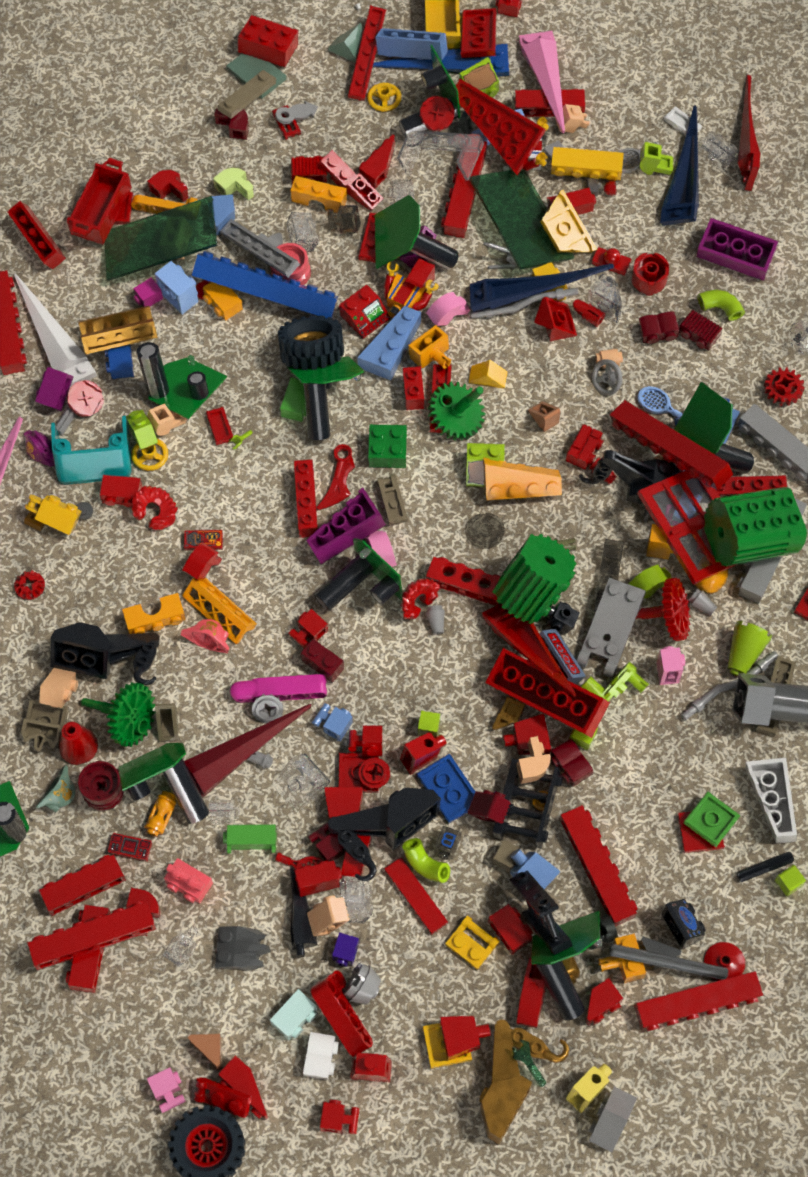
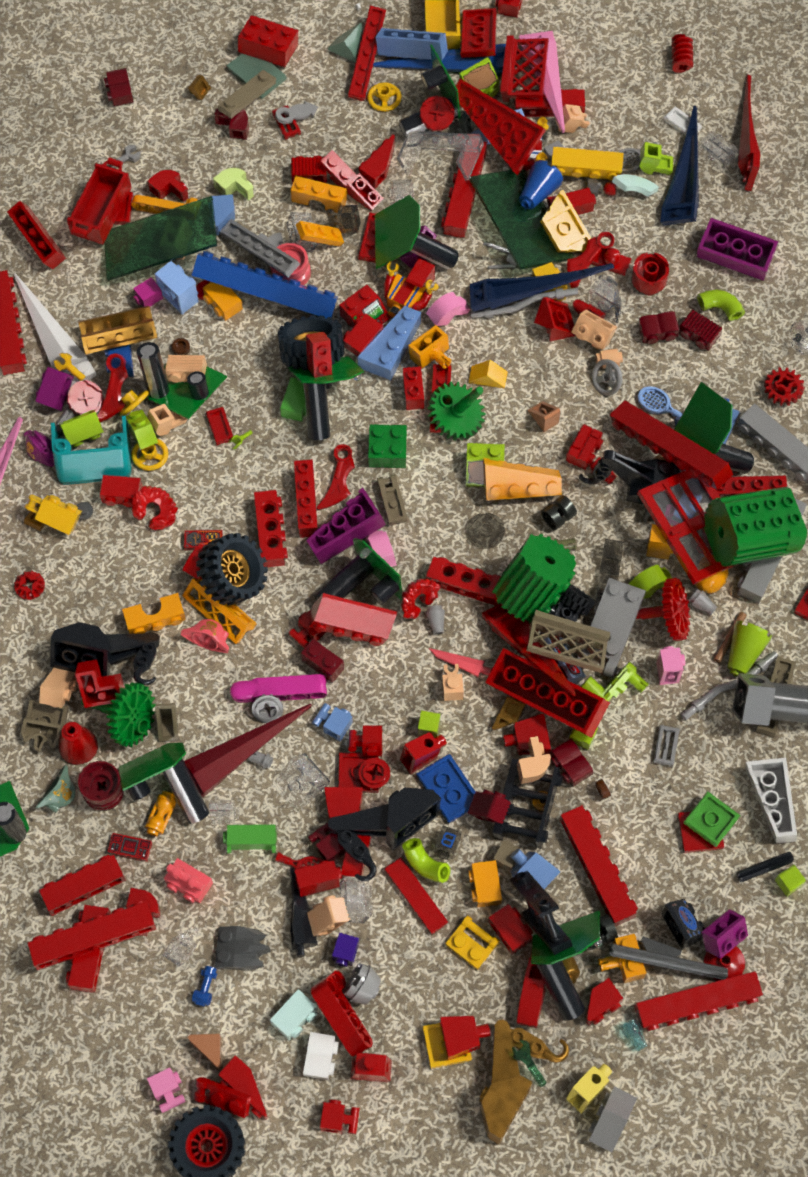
(68, 366): none -> yellow bar
(81, 428): none -> lime brick
(93, 687): none -> red brick
(113, 402): none -> red piece
(119, 86): none -> dark red brick
(128, 156): none -> light grey bar
(132, 401): none -> yellow piece
(180, 346): none -> reddish brown tile
(180, 366): none -> light nougat brick
(199, 87): none -> pearl gold tile
(203, 997): none -> blue bar
(232, 569): none -> black wheel
(269, 501): none -> red brick
(319, 233): none -> light orange plate
(319, 354): none -> red brick
(352, 619): none -> slope
(362, 334): none -> red brick
(452, 684): none -> light nougat brick
(465, 663): none -> coral bar
(486, 884): none -> light orange brick
(511, 68): none -> red fence
(540, 184): none -> blue cone
(560, 511): none -> pearl dark grey wheel
(570, 632): none -> dark tan fence
(577, 600): none -> black tyre
(592, 250): none -> red piece
(594, 330): none -> light nougat brick
(602, 789): none -> reddish brown tile
(634, 1033): none -> clear light blue cone
(635, 183): none -> light aqua tile
(663, 761): none -> light grey tile
(682, 53): none -> red piece
(725, 933): none -> magenta brick
(728, 640): none -> medium nougat piece

